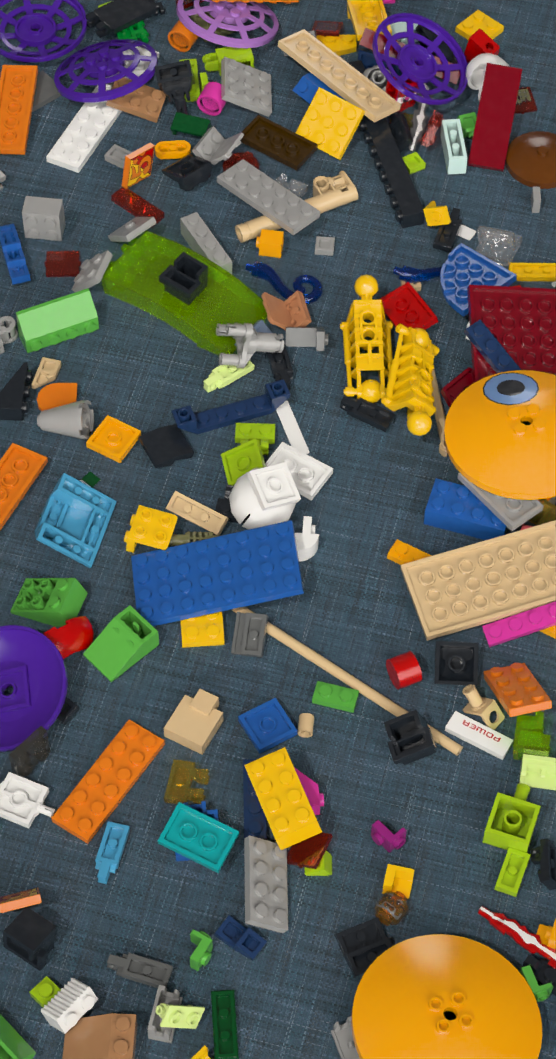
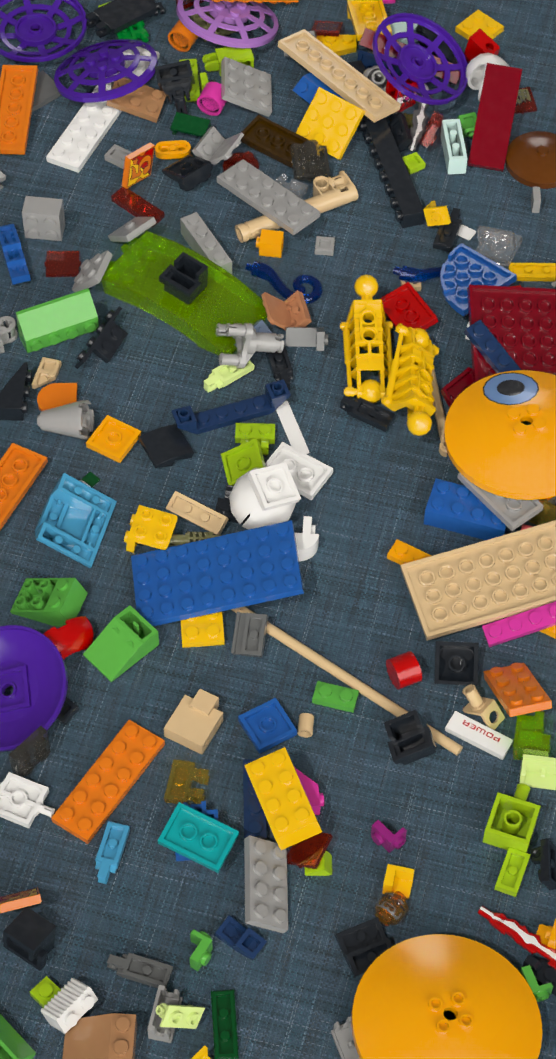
(106, 341): none -> black bracket
(309, 160): none -> clear smoke plate

